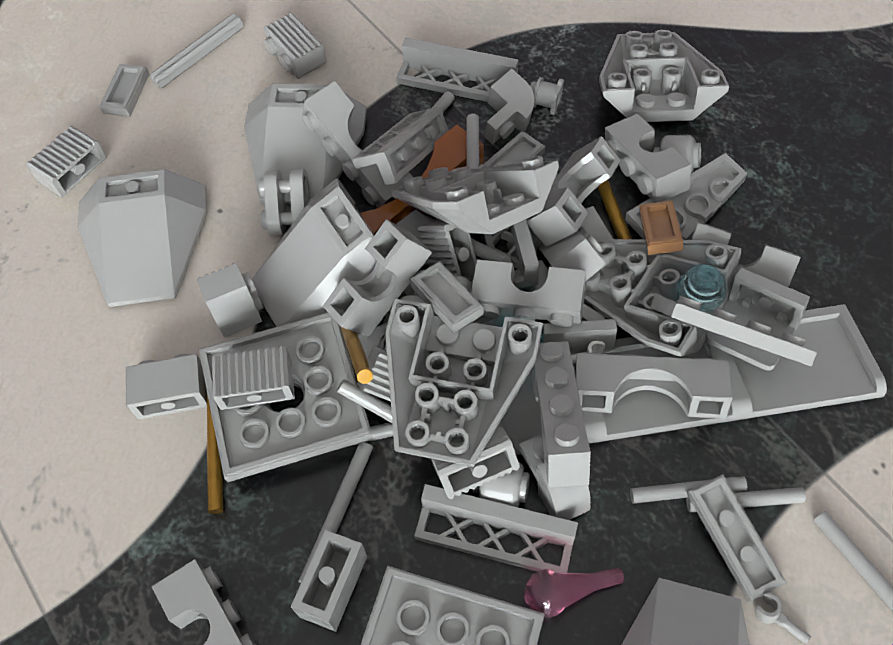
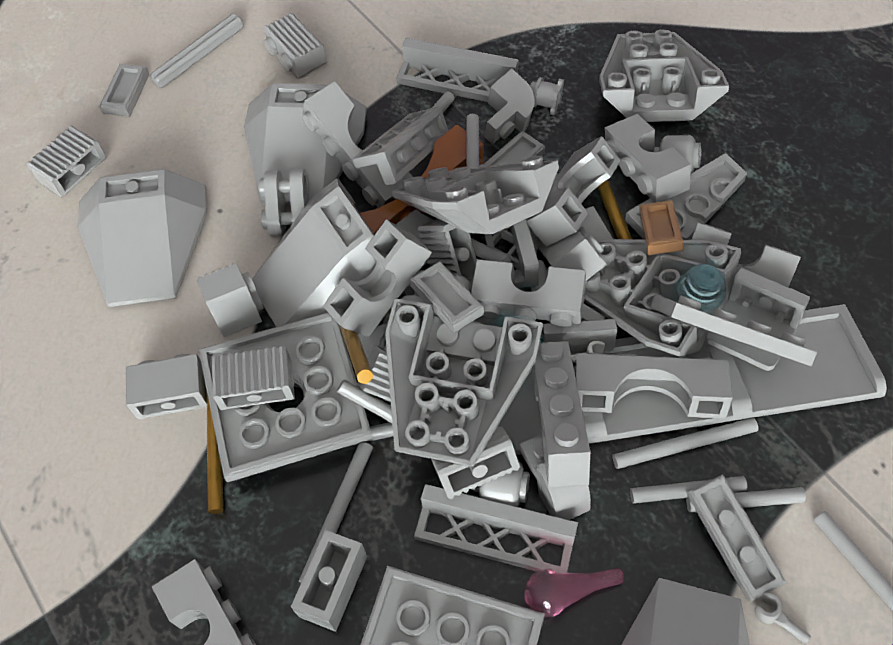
(685, 443): none -> light grey bar

